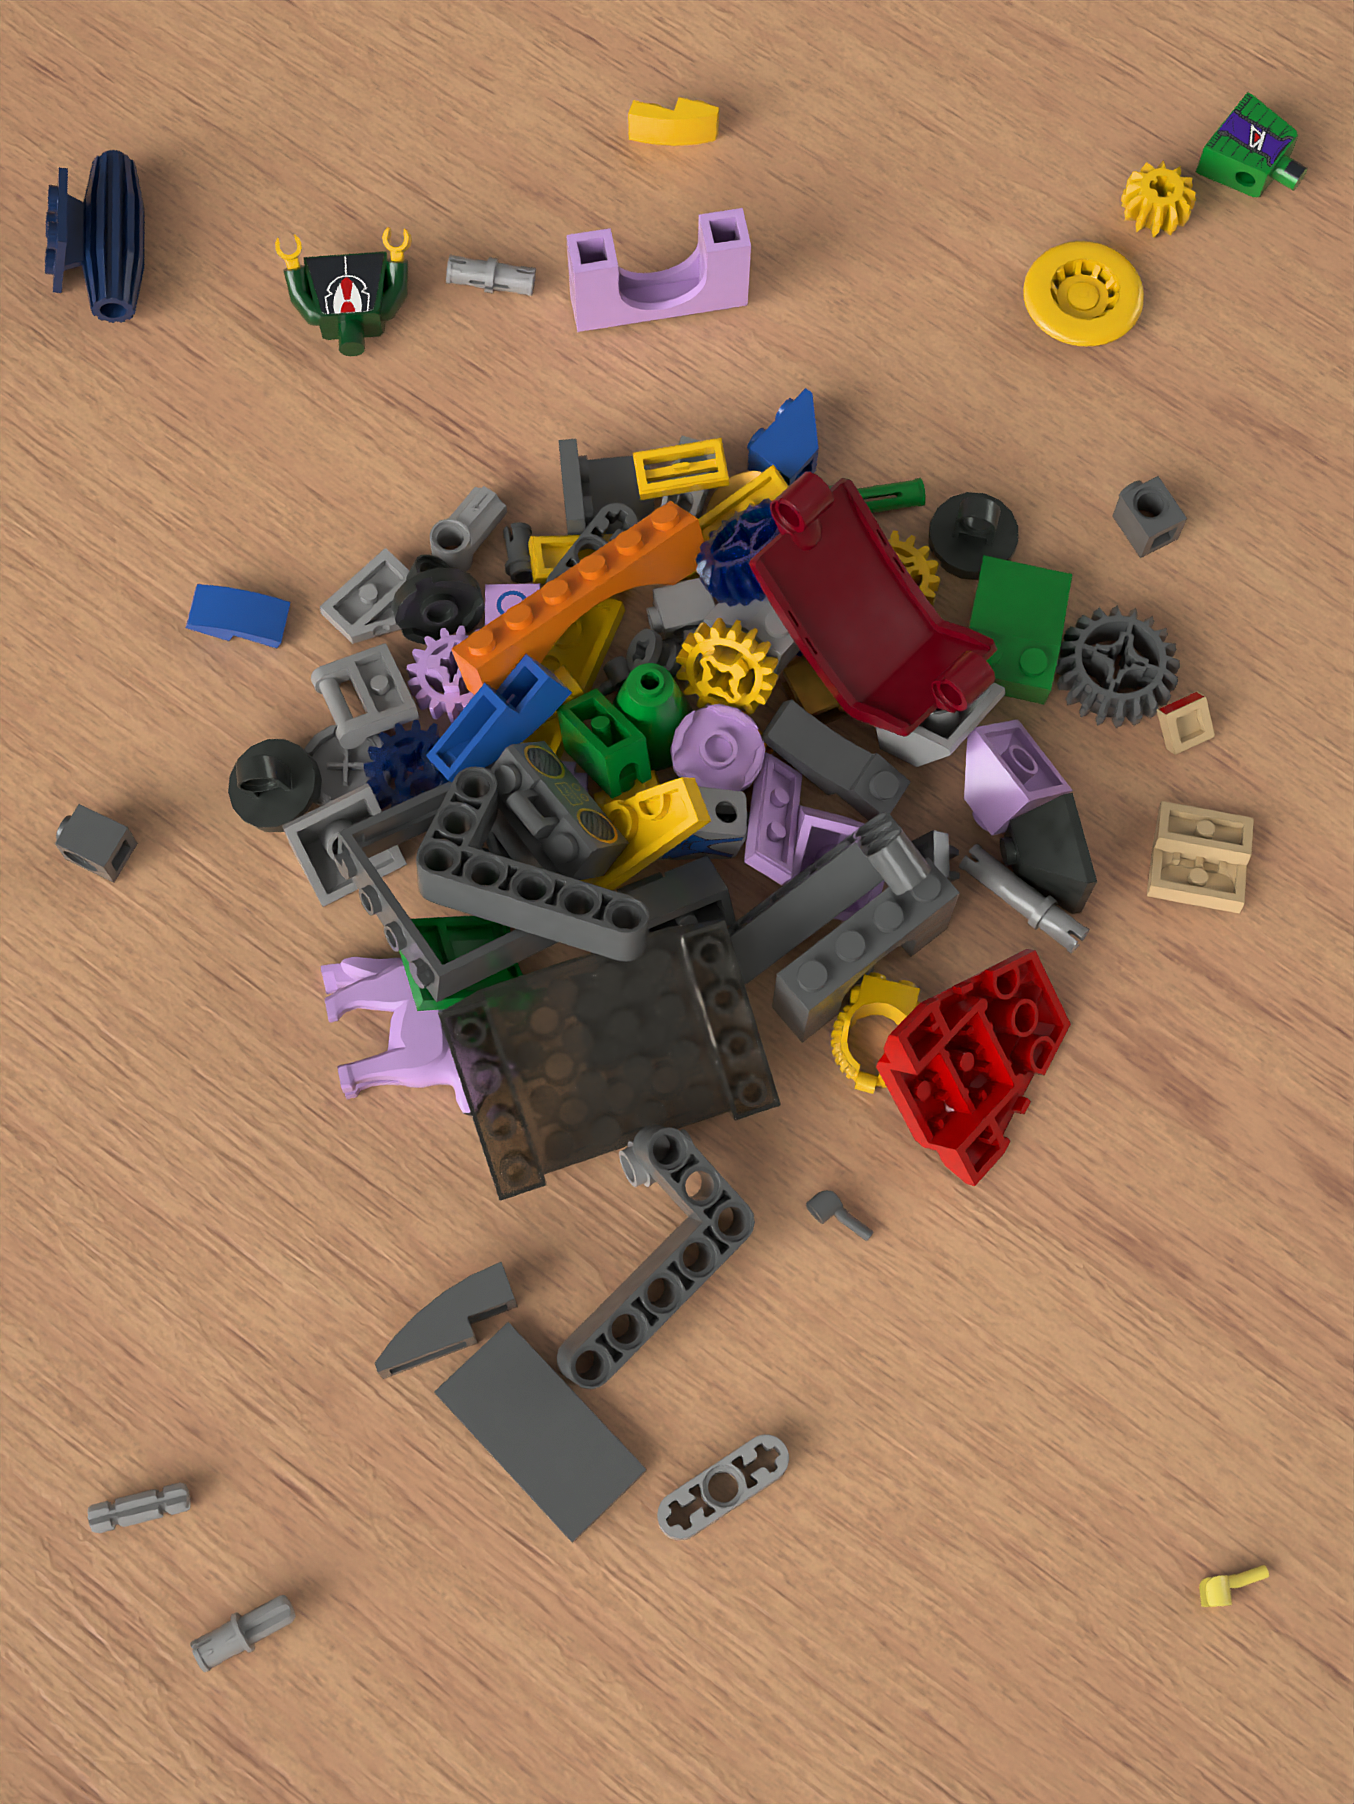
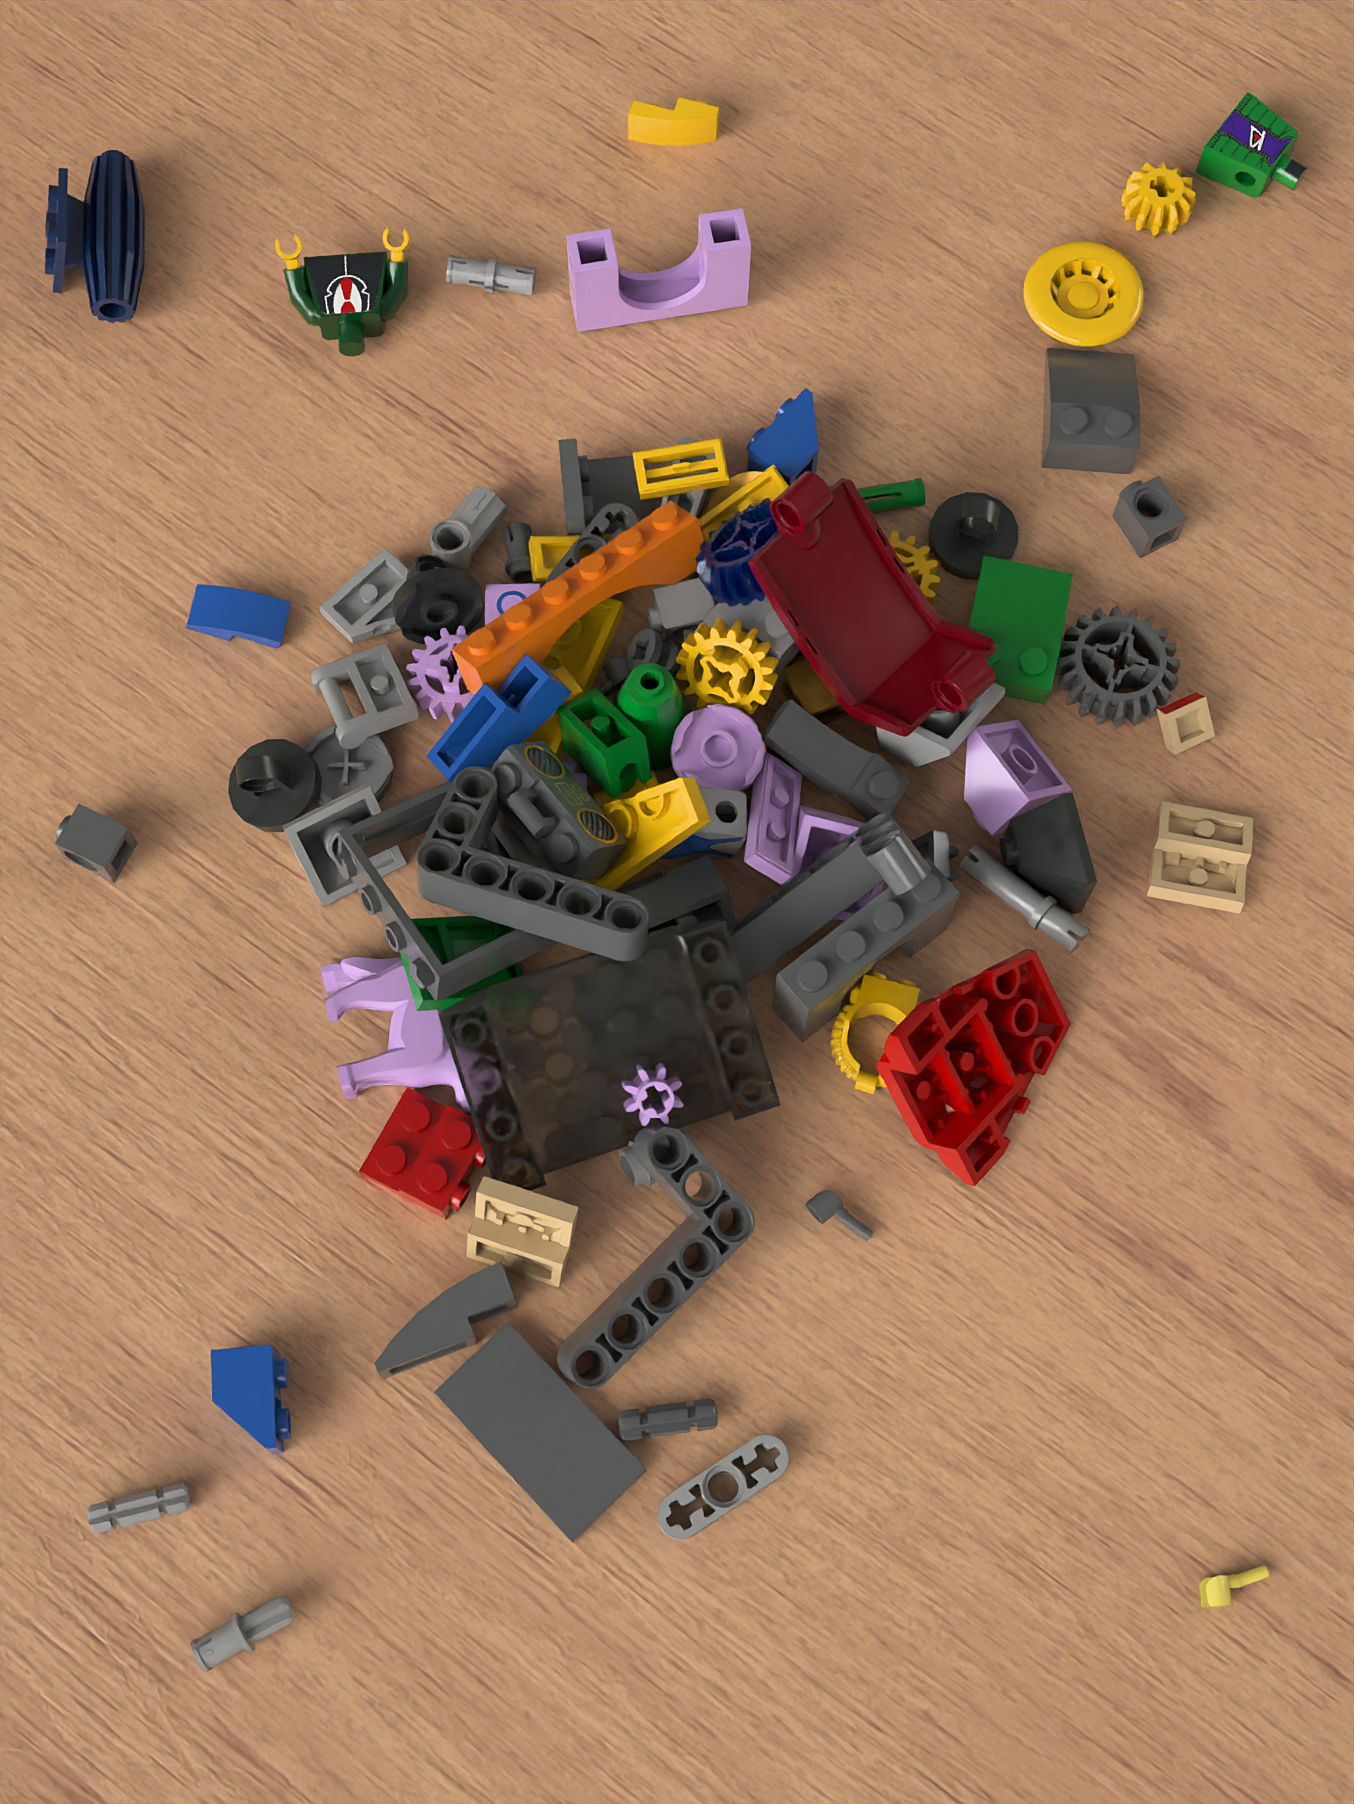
(249, 1391): none -> blue slope
(401, 754): clear blue gear -> none
(426, 1154): none -> red plate
(521, 1231): none -> tan slope
(665, 1089): none -> lavender gear
(668, 1419): none -> dark grey axle
(1090, 411): none -> dark grey slope

